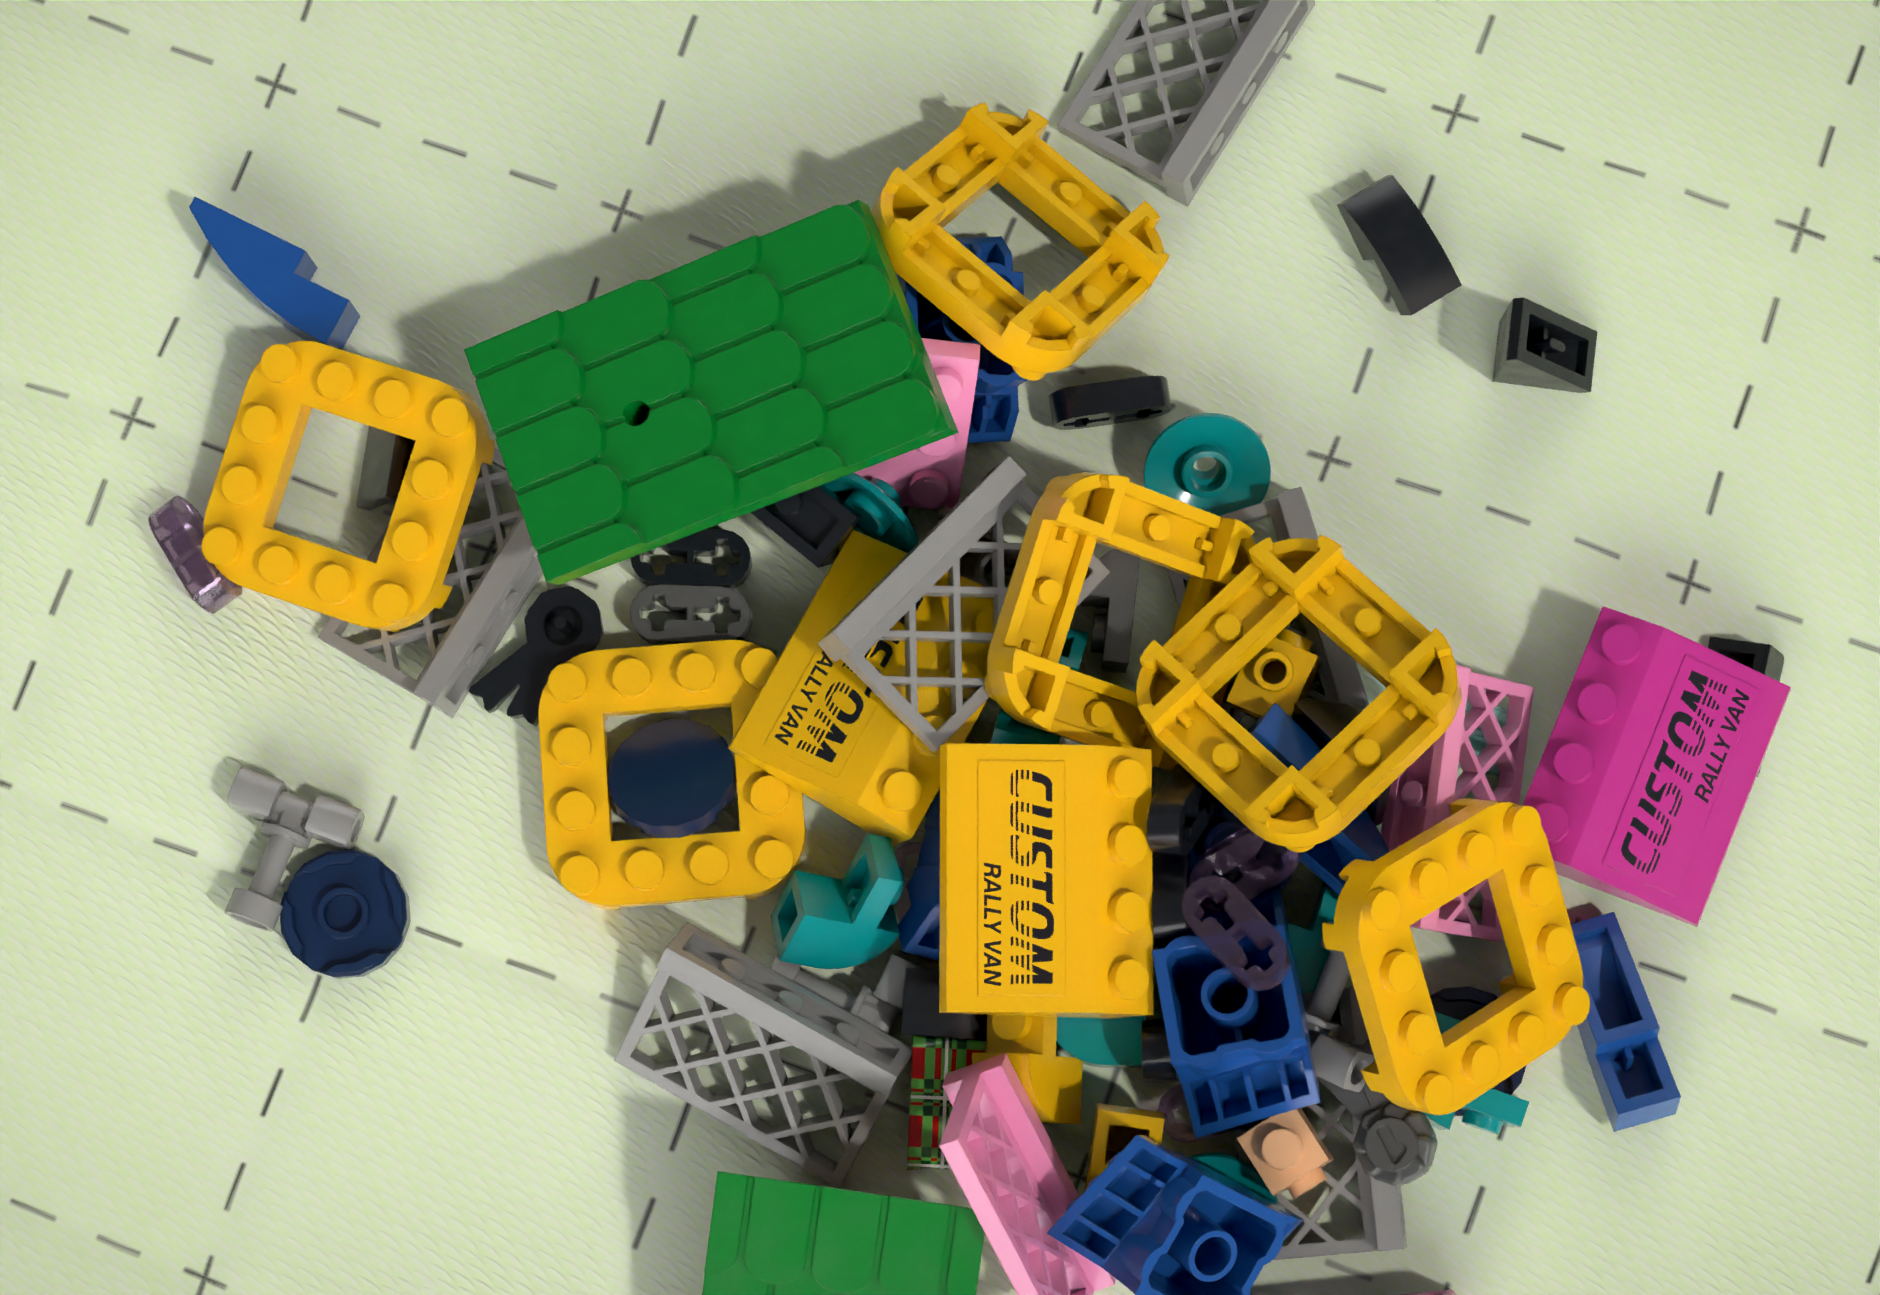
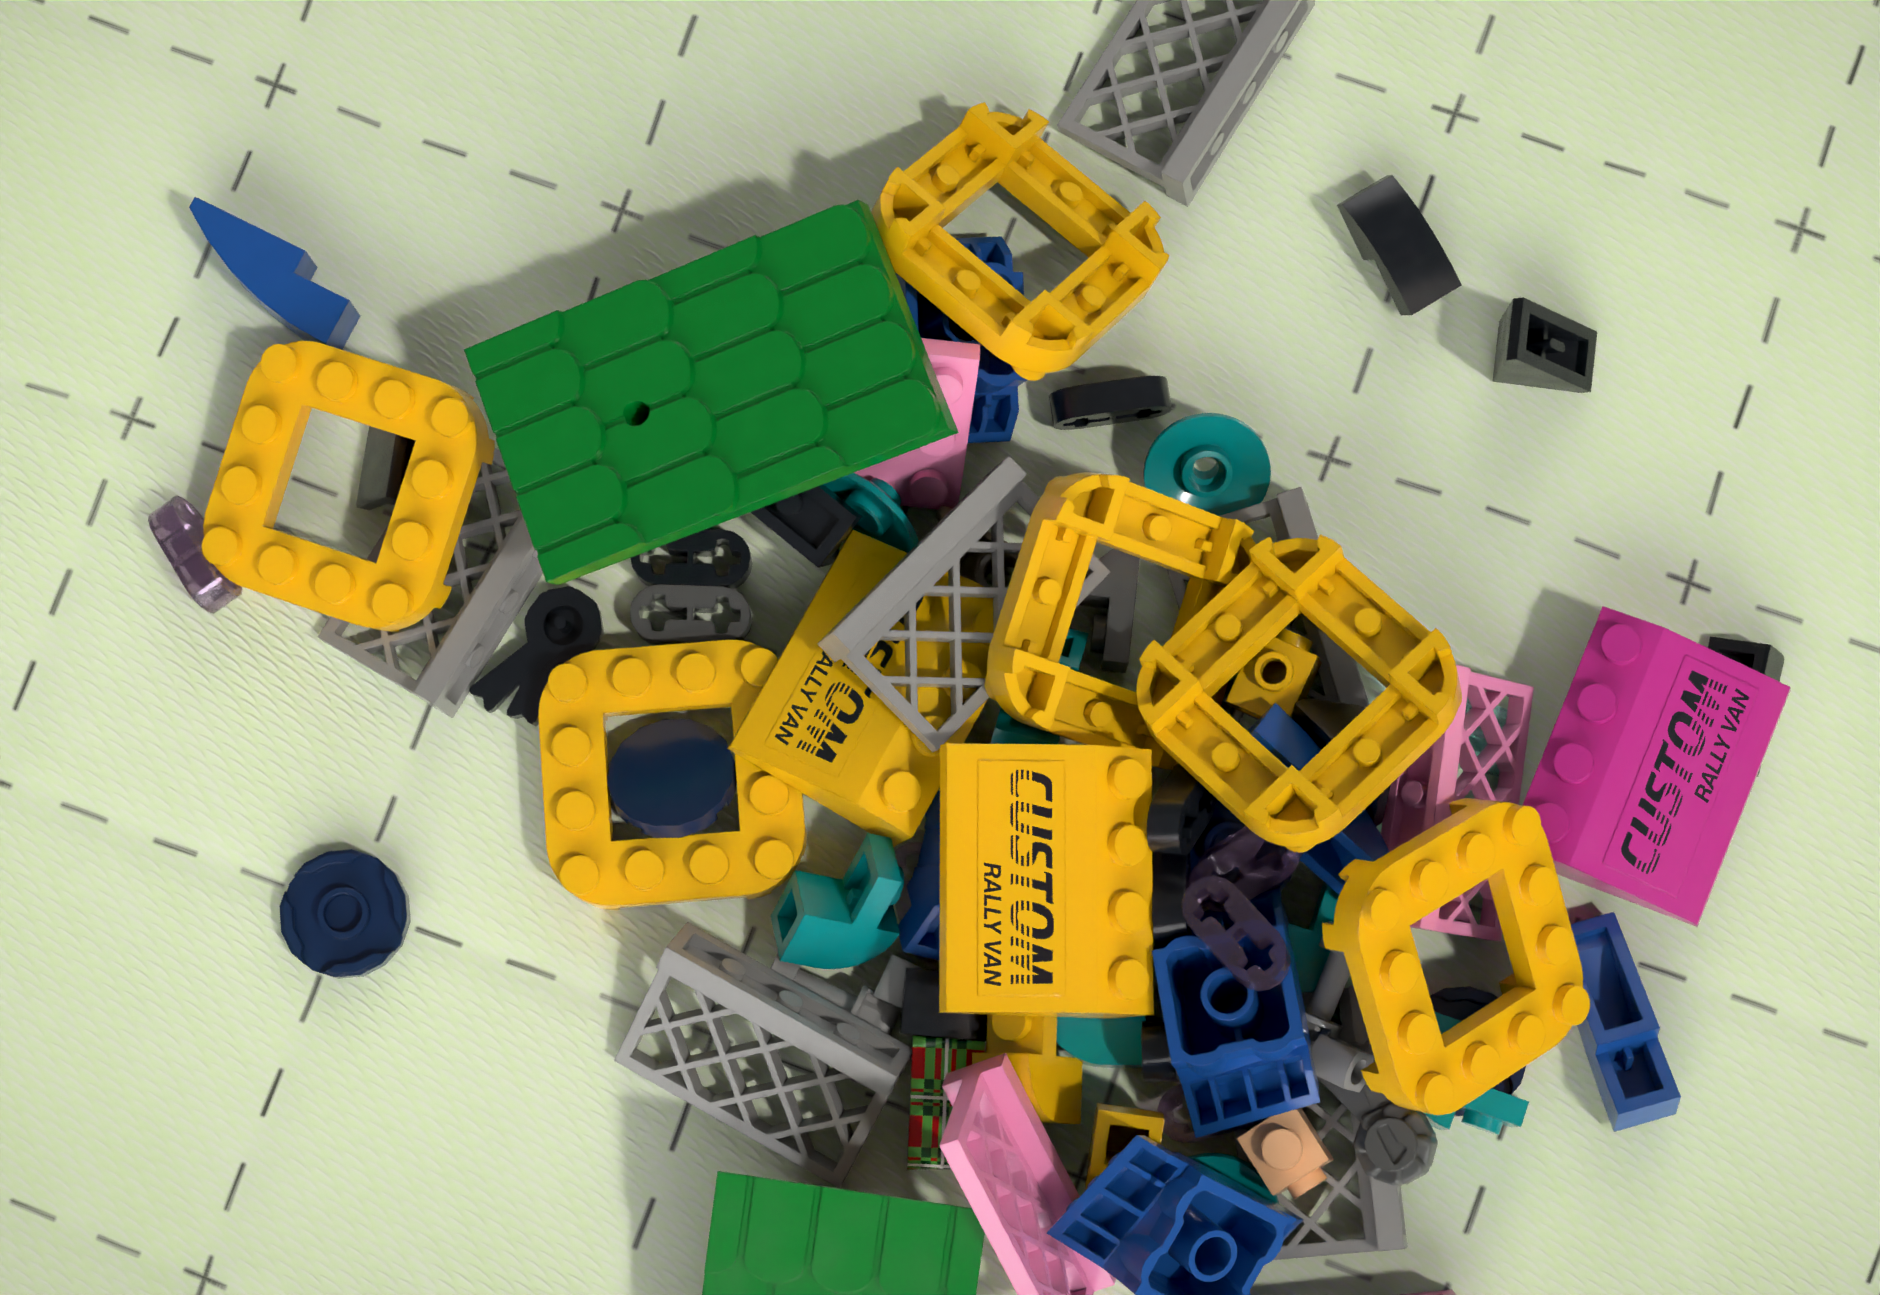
(290, 824): light grey bar -> none

